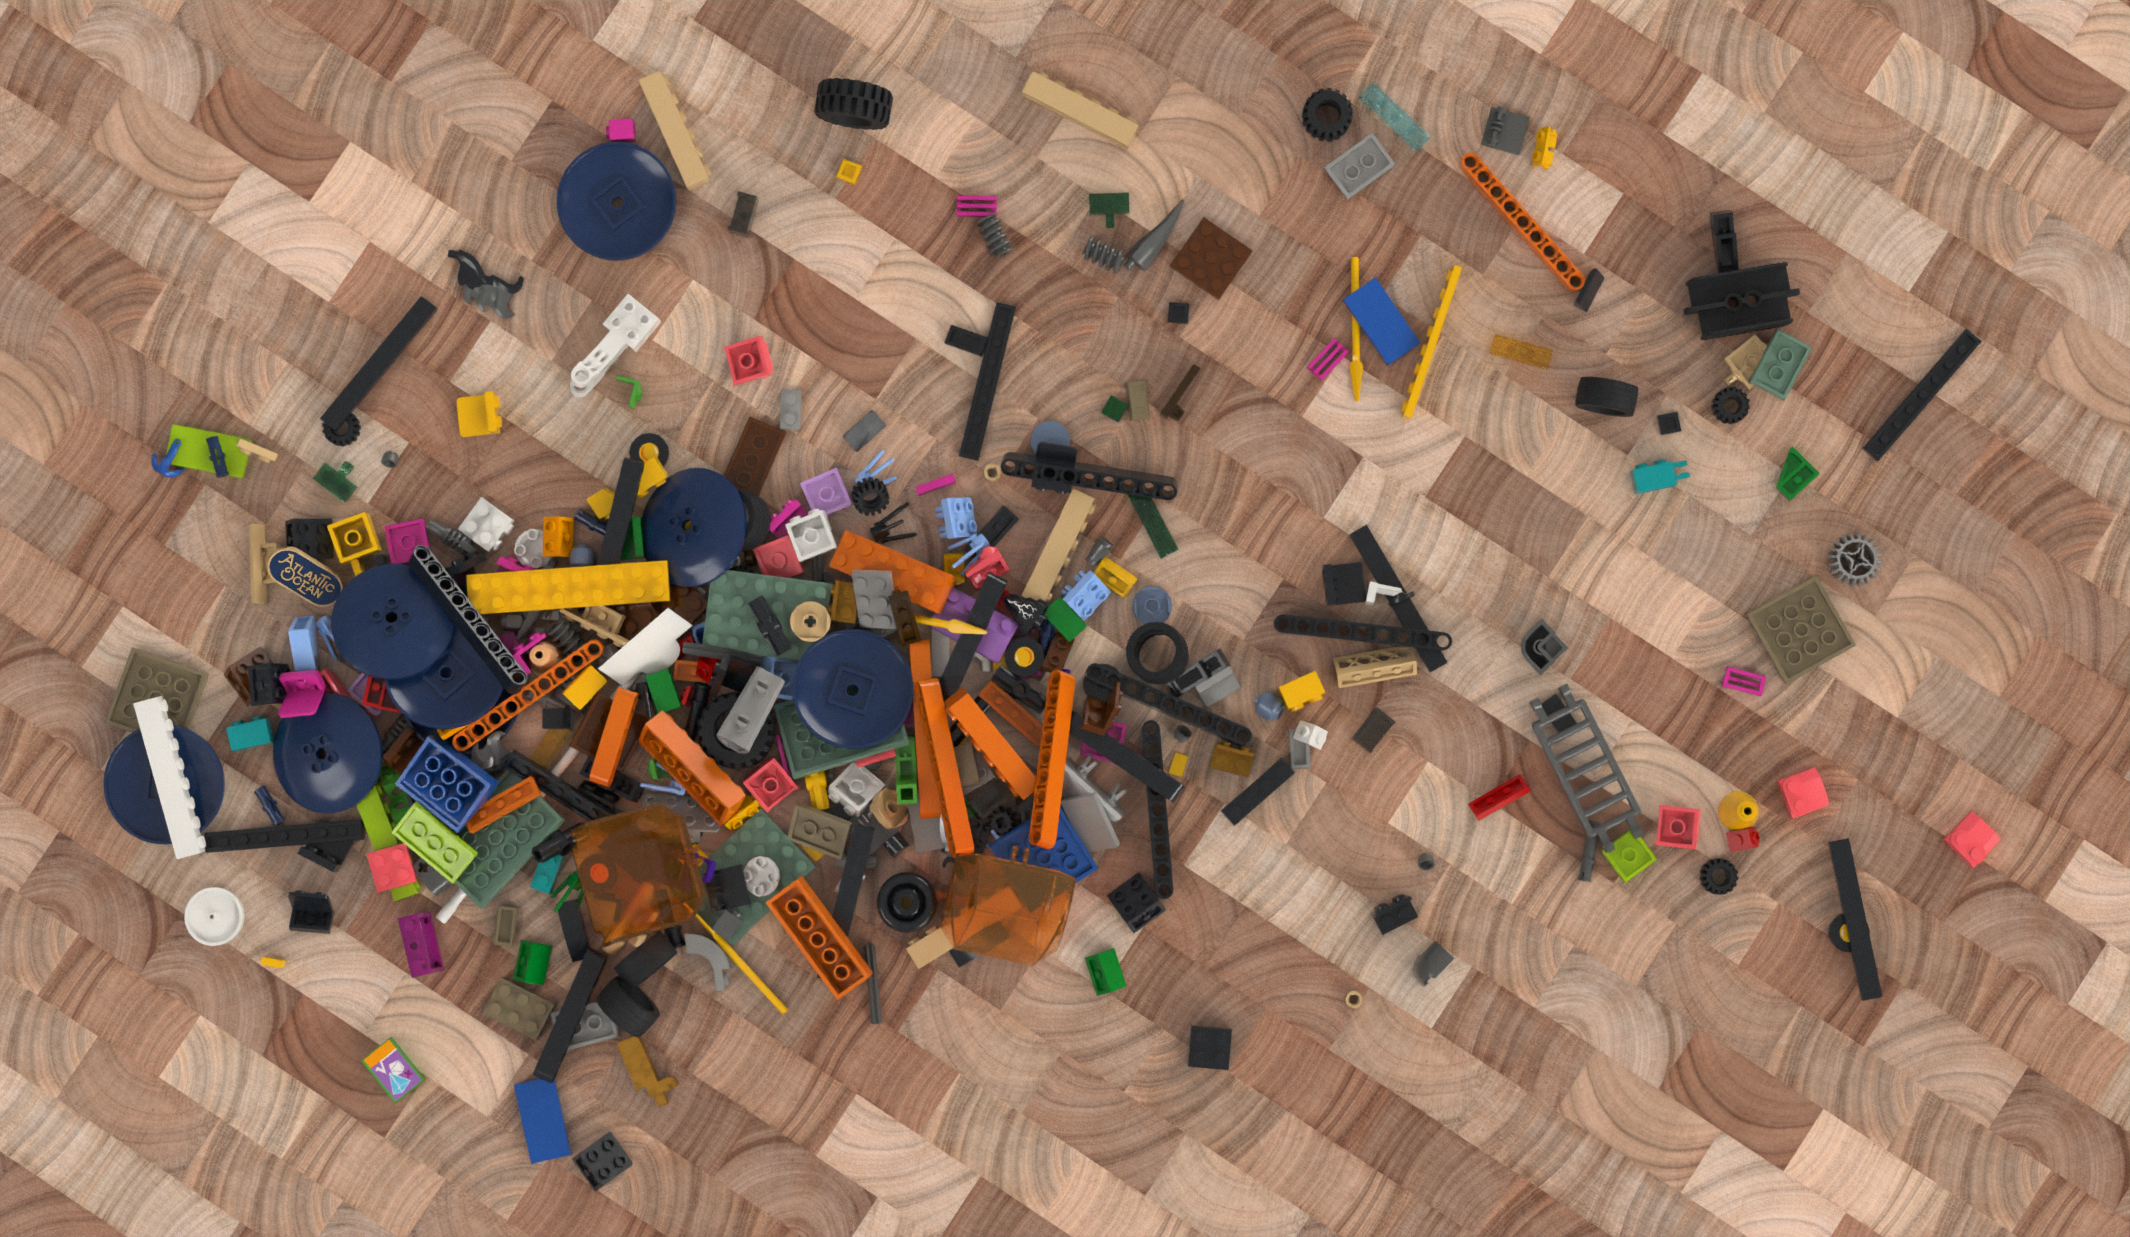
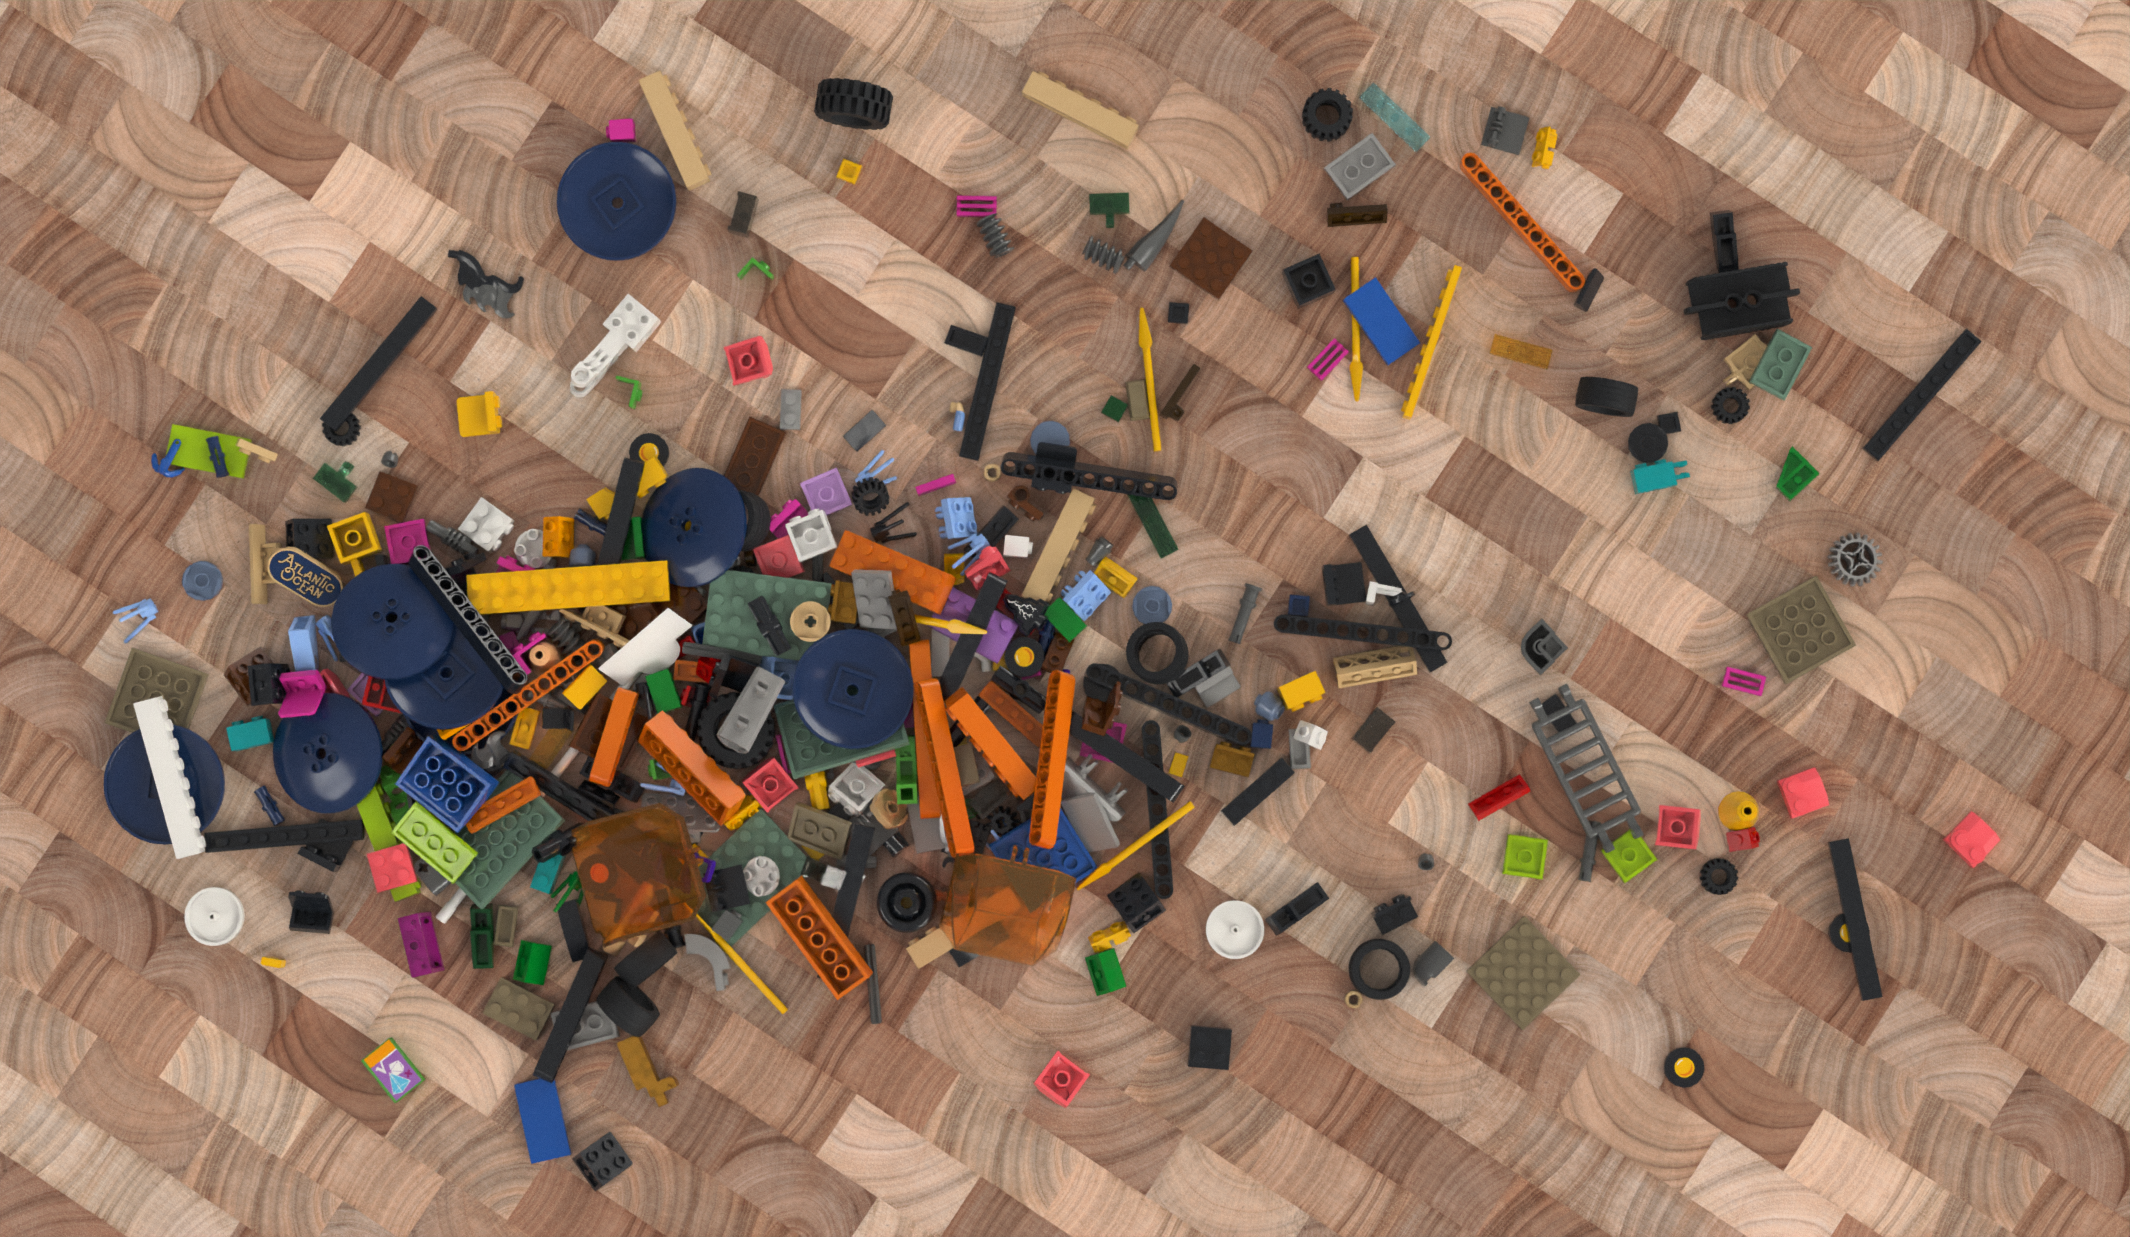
(145, 608): none -> light blue plant
(202, 580): none -> sand blue tile
(391, 496): none -> reddish brown plate
(482, 936): none -> dark green slope
(525, 728): none -> yellow plate
(762, 266): none -> bright green bracket
(824, 872): none -> clear smoke panel
(959, 418): none -> medium blue arm
(1017, 546): none -> white brick
(1030, 511): none -> reddish brown plate
(1061, 1080): none -> coral slope
(1100, 939): none -> yellow hinge
(1105, 868): none -> yellow piece
(1145, 343): none -> yellow piece
(1234, 929): none -> white piece
(1247, 604): none -> dark grey pin
(1261, 734): none -> dark blue brick
(1297, 909): none -> black slope
(1298, 605): none -> dark blue plate
(1308, 281): none -> black brick
(1356, 215): none -> dark brown hinge
(1403, 975): none -> black tyre
(1523, 972): none -> dark tan plate
(1525, 856): none -> lime tile
(1648, 442): none -> black tile
(1683, 1067): none -> black tile

